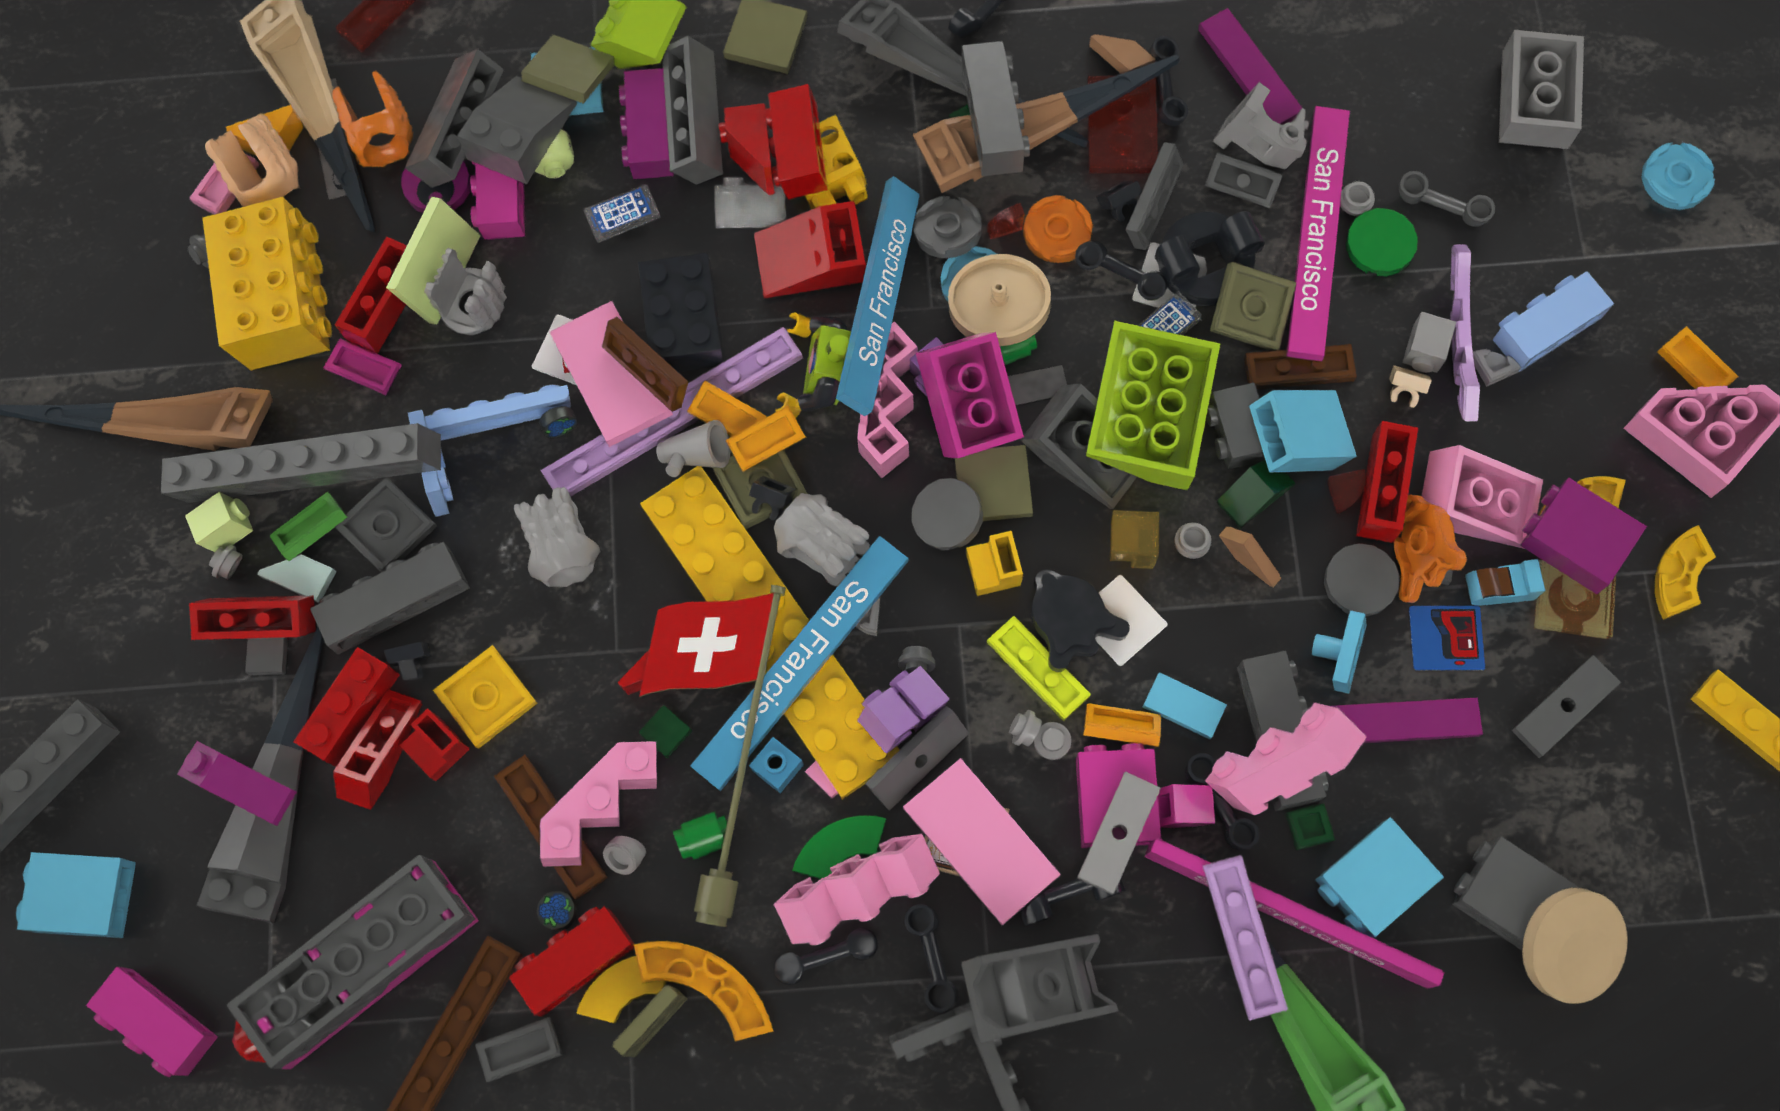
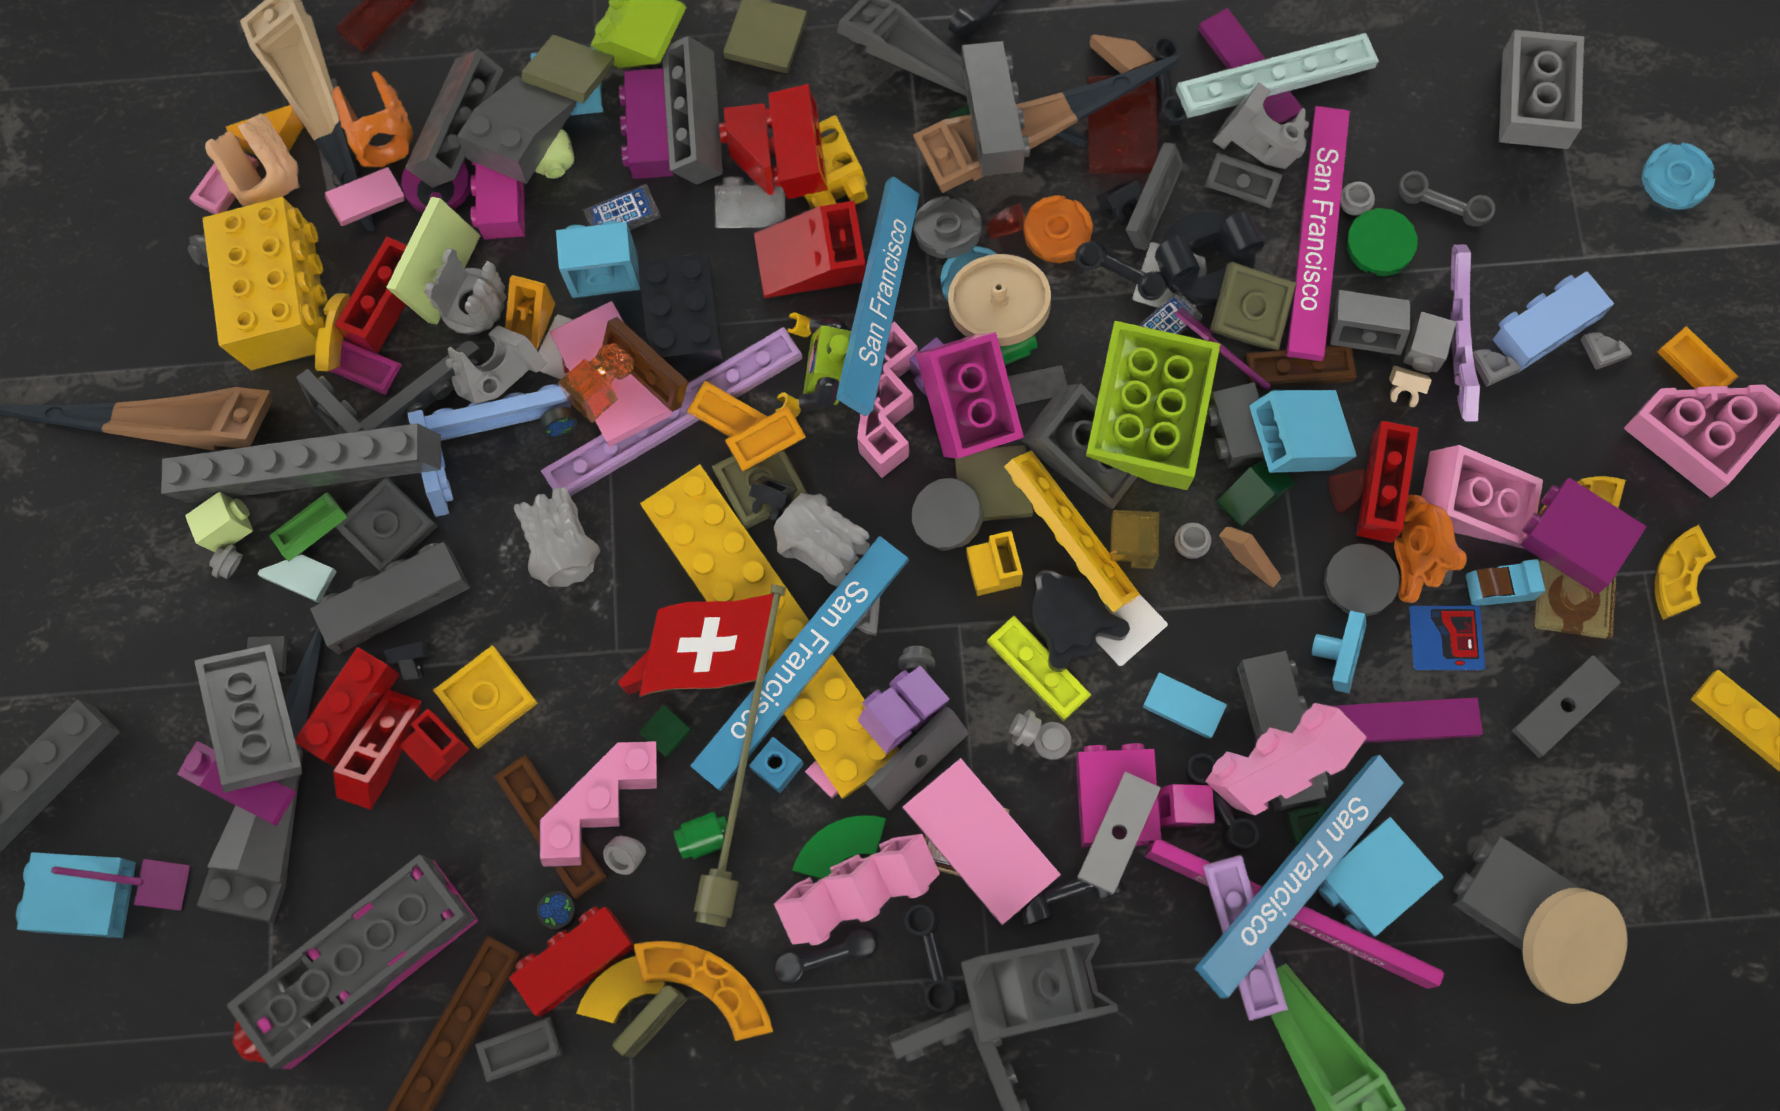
(151, 1022): dark pink brick -> none
(158, 885): none -> magenta piece
(247, 718): none -> dark grey plate
(252, 617): red brick -> none
(329, 339): none -> yellow tile
(364, 196): none -> bright pink tile
(420, 394): none -> dark grey bracket
(509, 362): none -> light grey tile
(528, 308): none -> light orange slope
(590, 382): none -> clear orange brick
(598, 259): none -> medium azure brick
(696, 447): light grey piece -> none
(1071, 531): none -> yellow plate
(1122, 724): light orange tile -> none
(1205, 333): none -> magenta piece
(1277, 74): none -> light aqua tile
(1298, 877): none -> dark azure tile
(1370, 322): none -> dark grey brick
(1604, 350): none -> light grey tile

